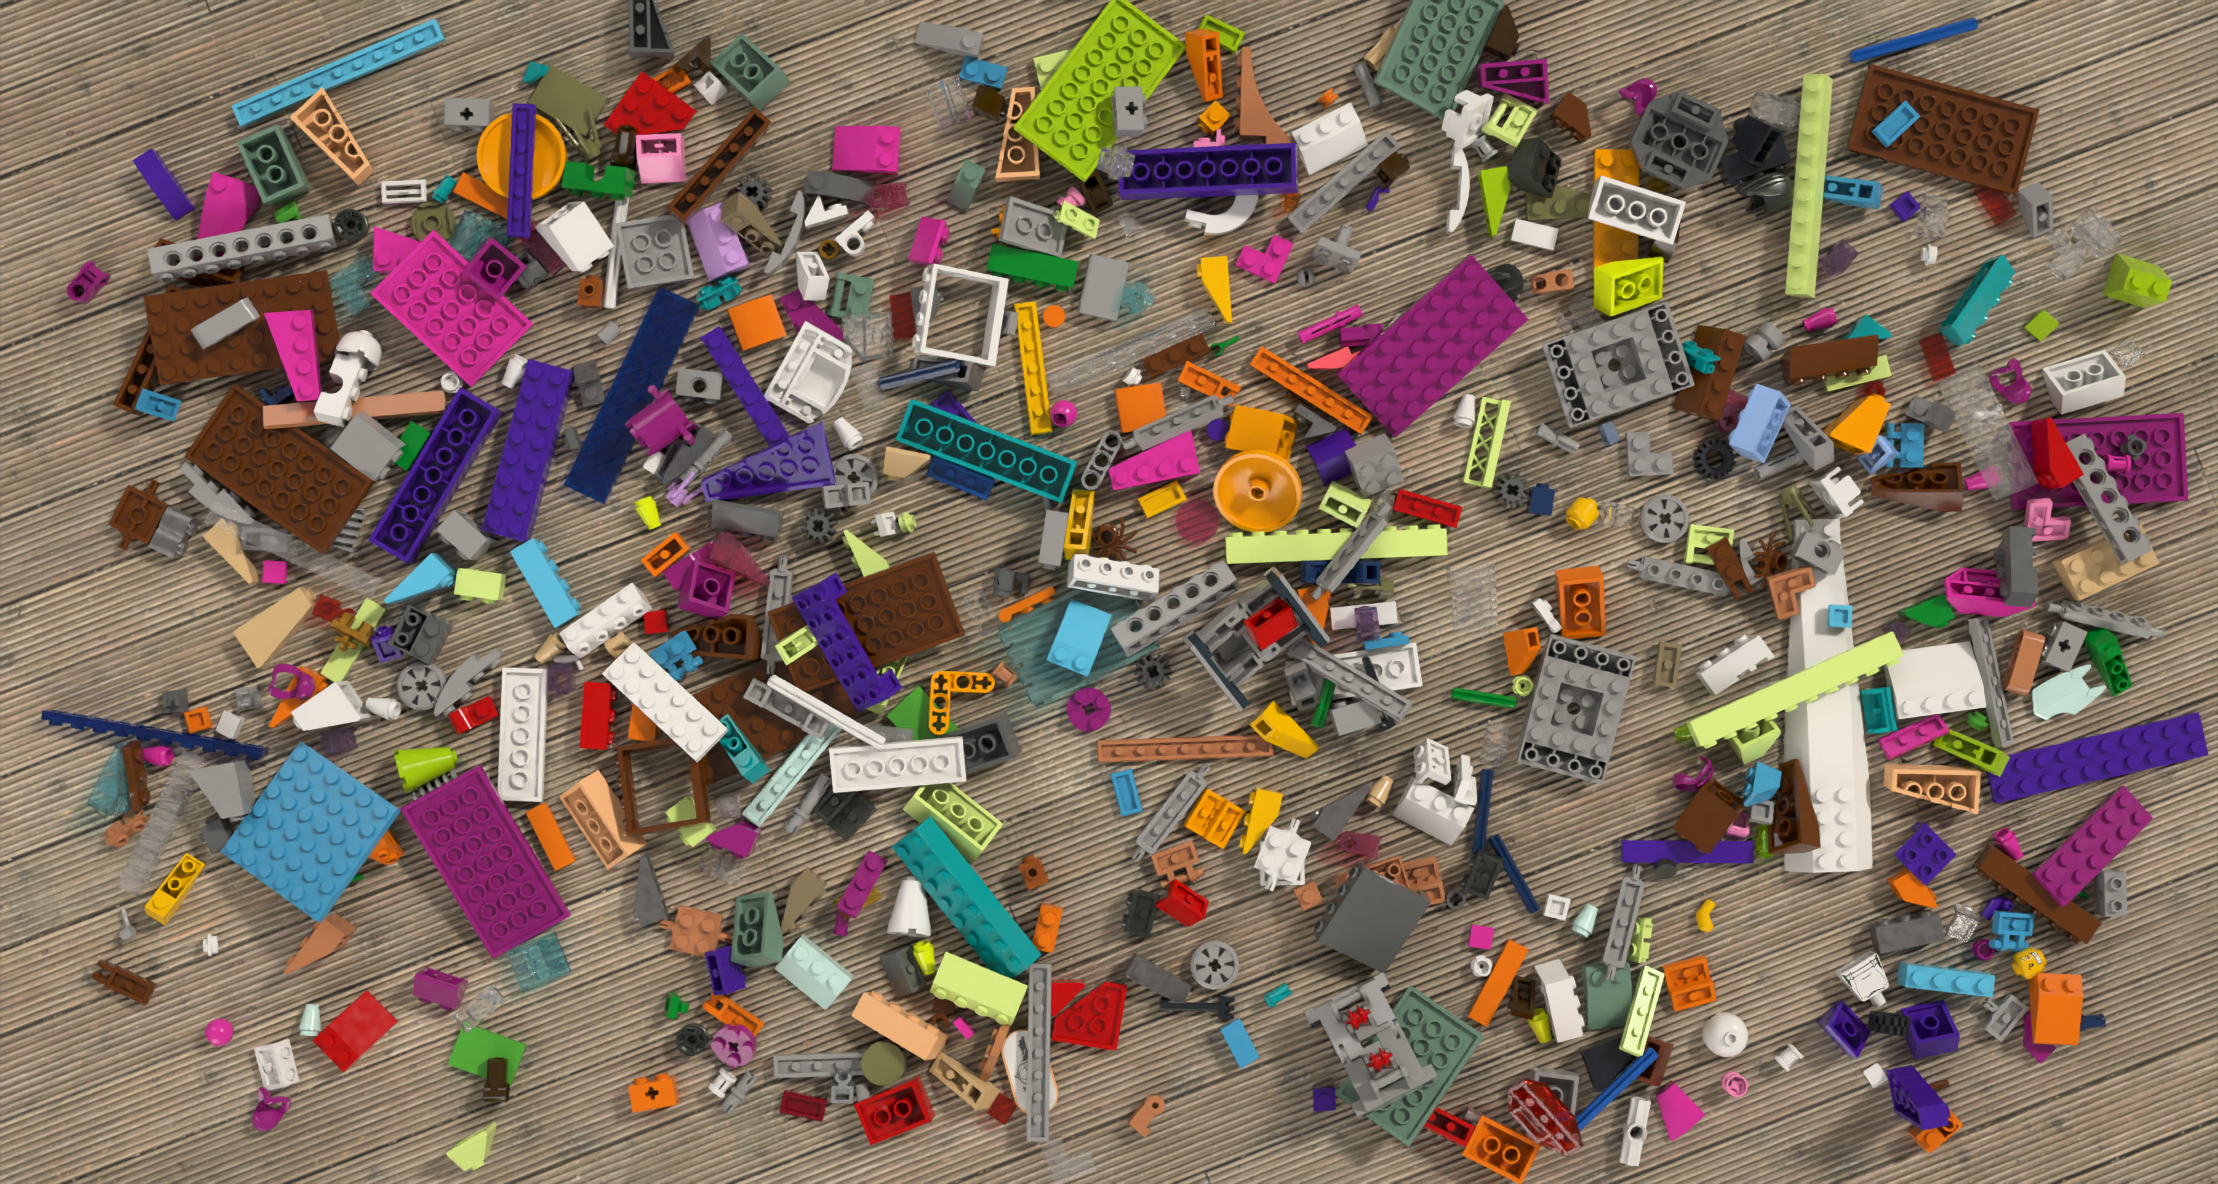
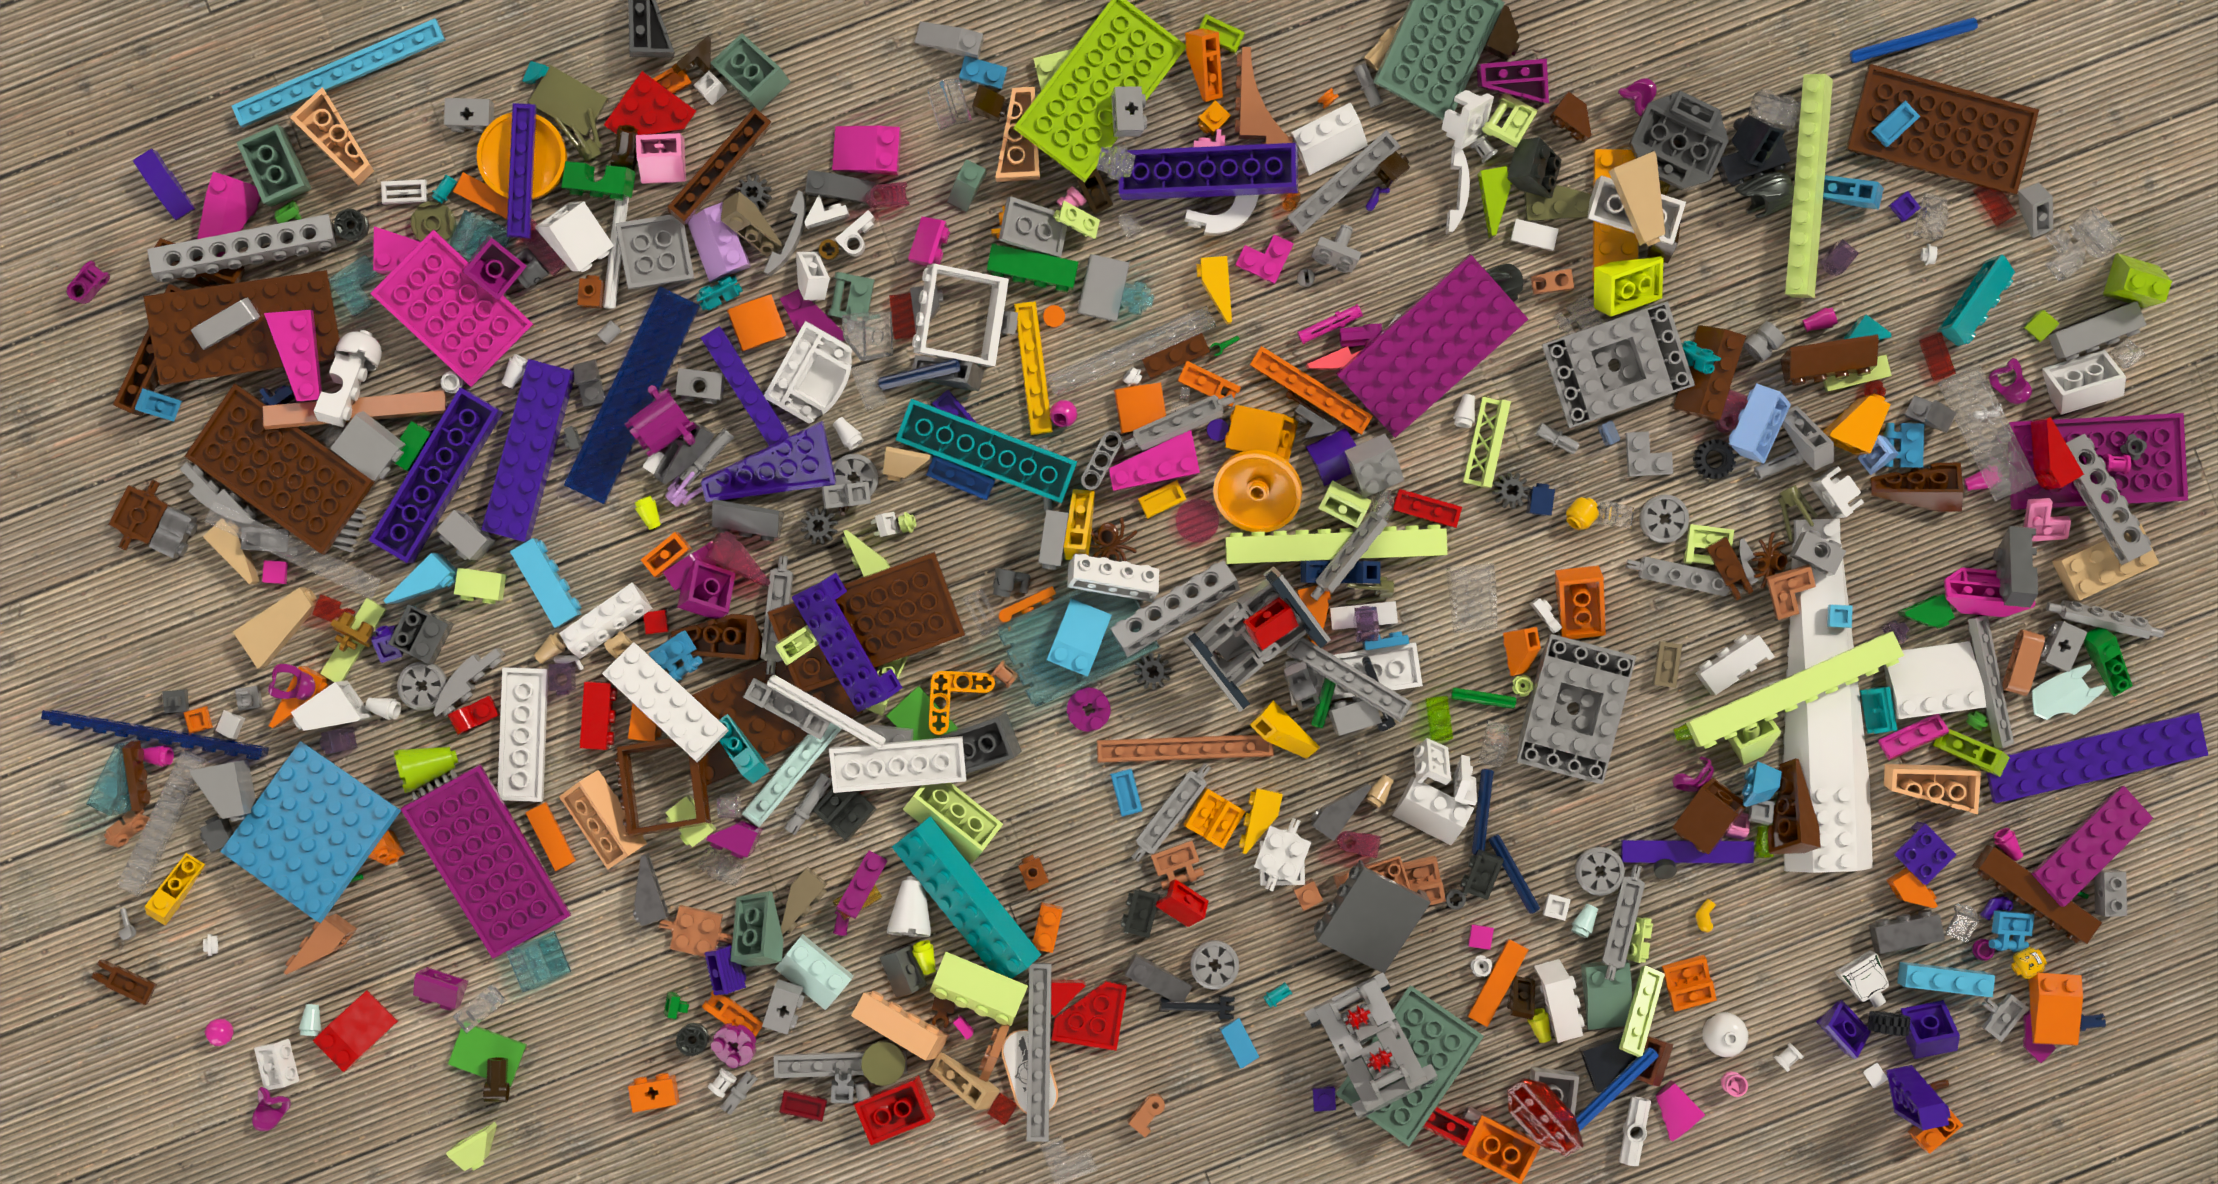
(777, 1017): none -> light grey brick
(1439, 718): none -> clear neon green tile
(1586, 873): none -> light grey wheel
(1641, 197): none -> tan slope
(2097, 330): none -> light grey brick

